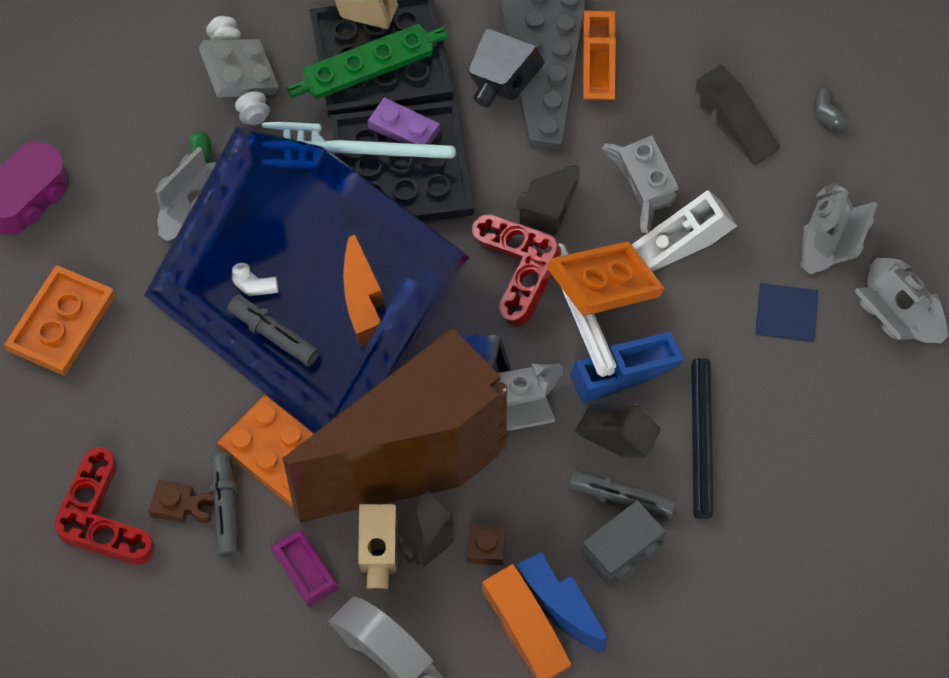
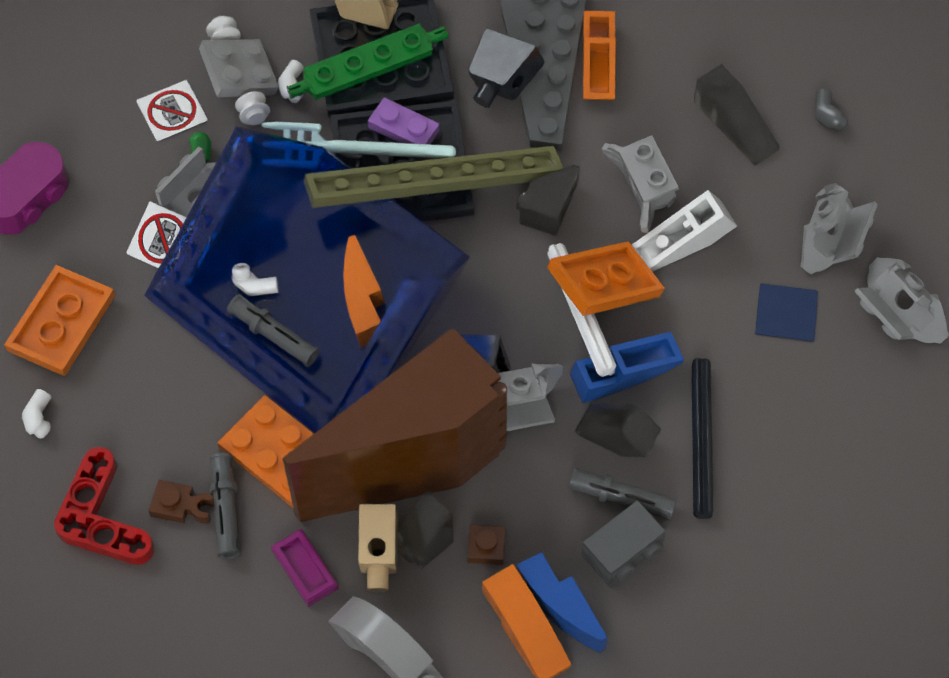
(33, 416): none -> white arm
(155, 234): none -> sticker
(171, 110): none -> sticker
(290, 77): none -> white arm
(430, 176): none -> olive plate
(530, 263): red beam -> none

